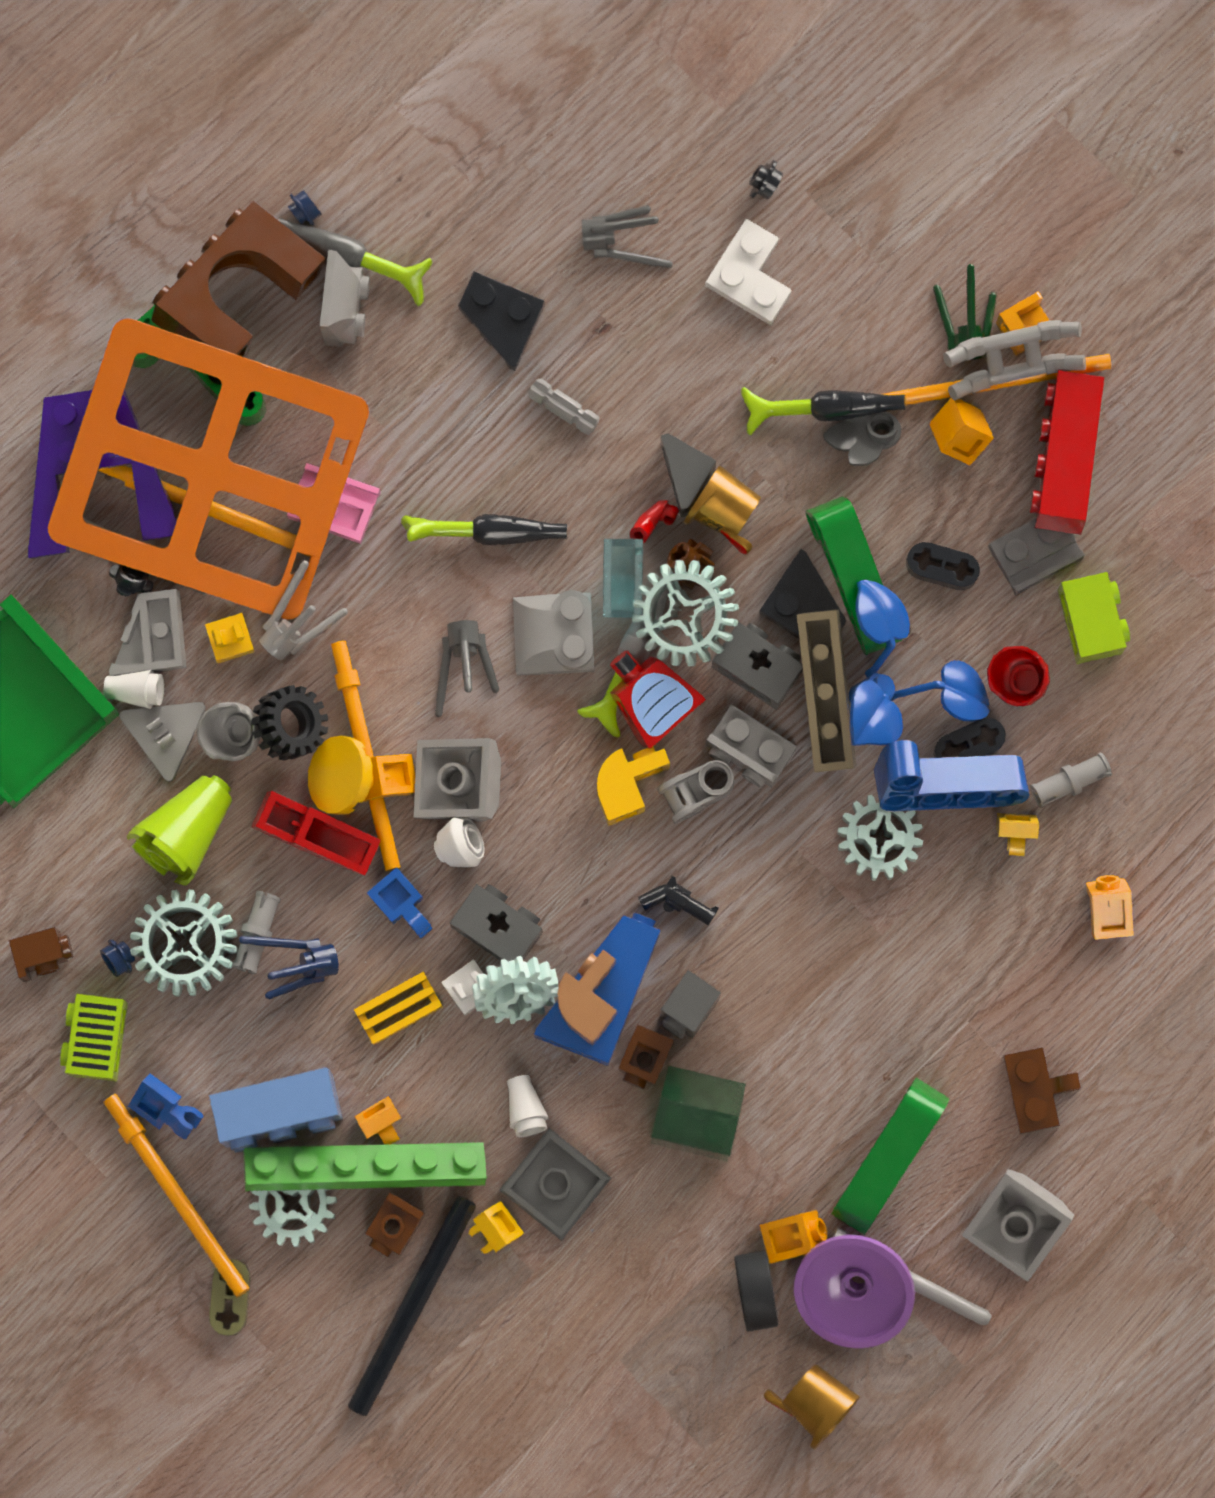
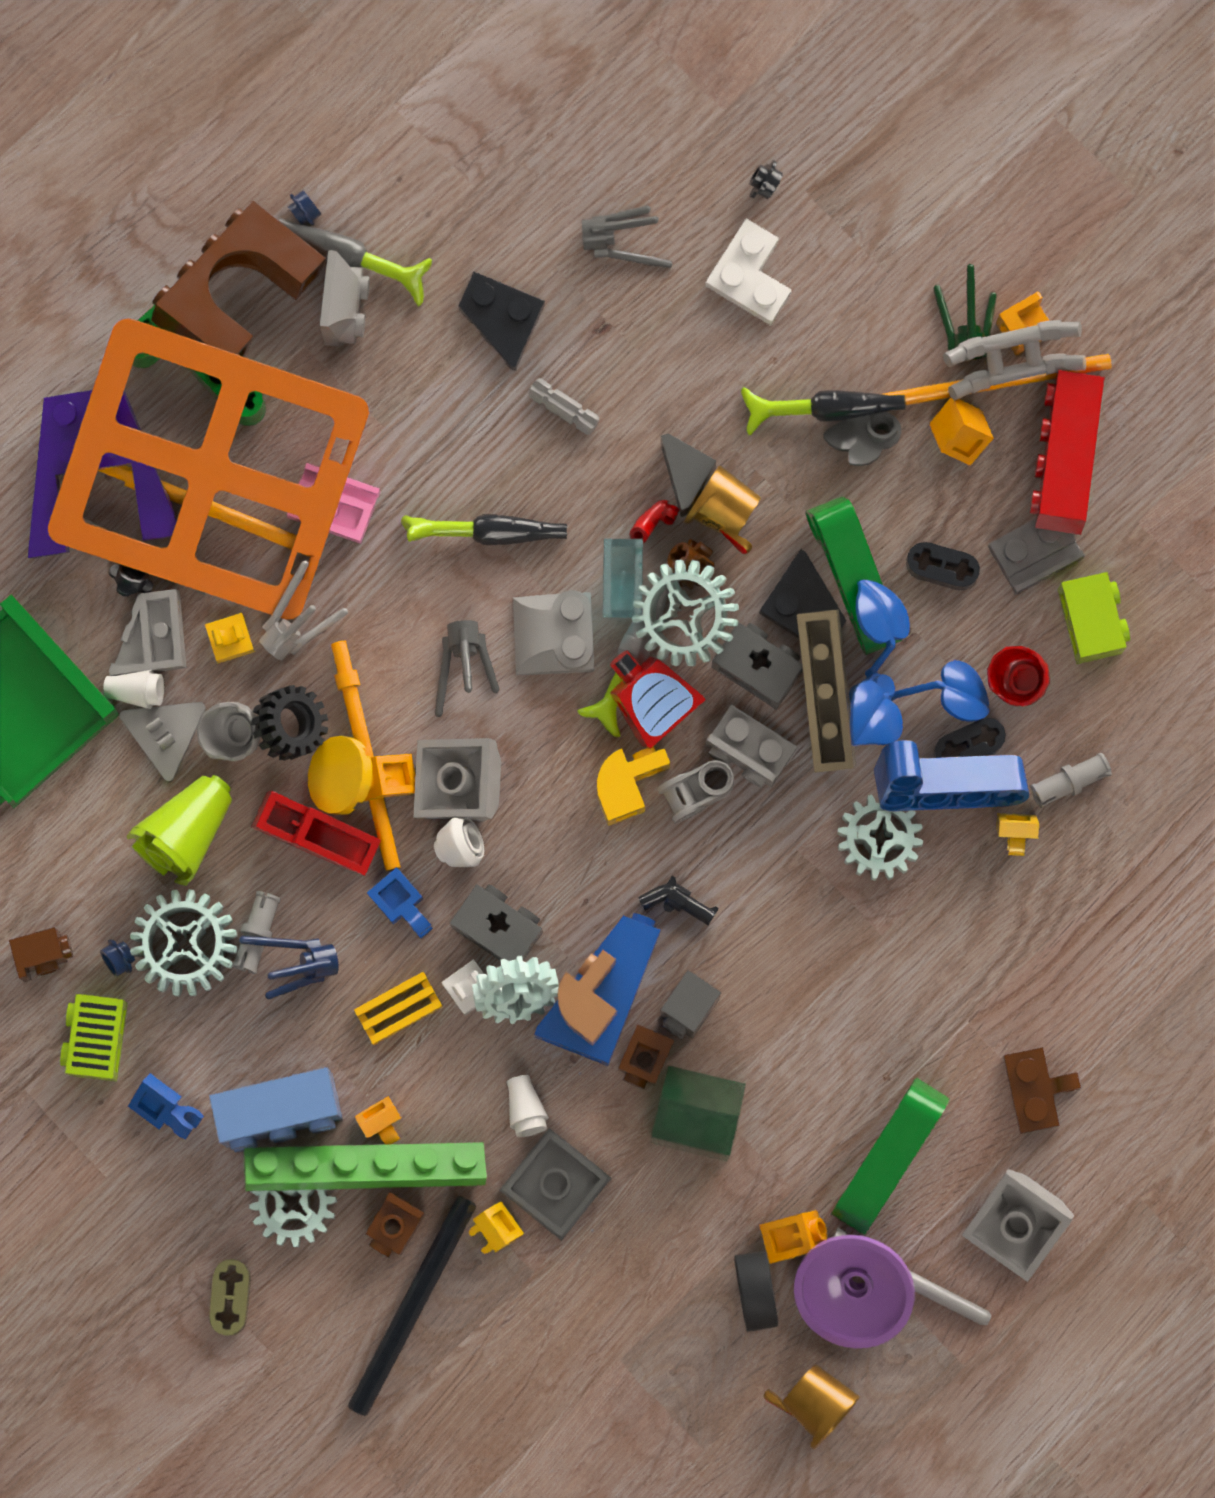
(133, 1132): light orange bar -> none
(1110, 907): light orange bracket -> none

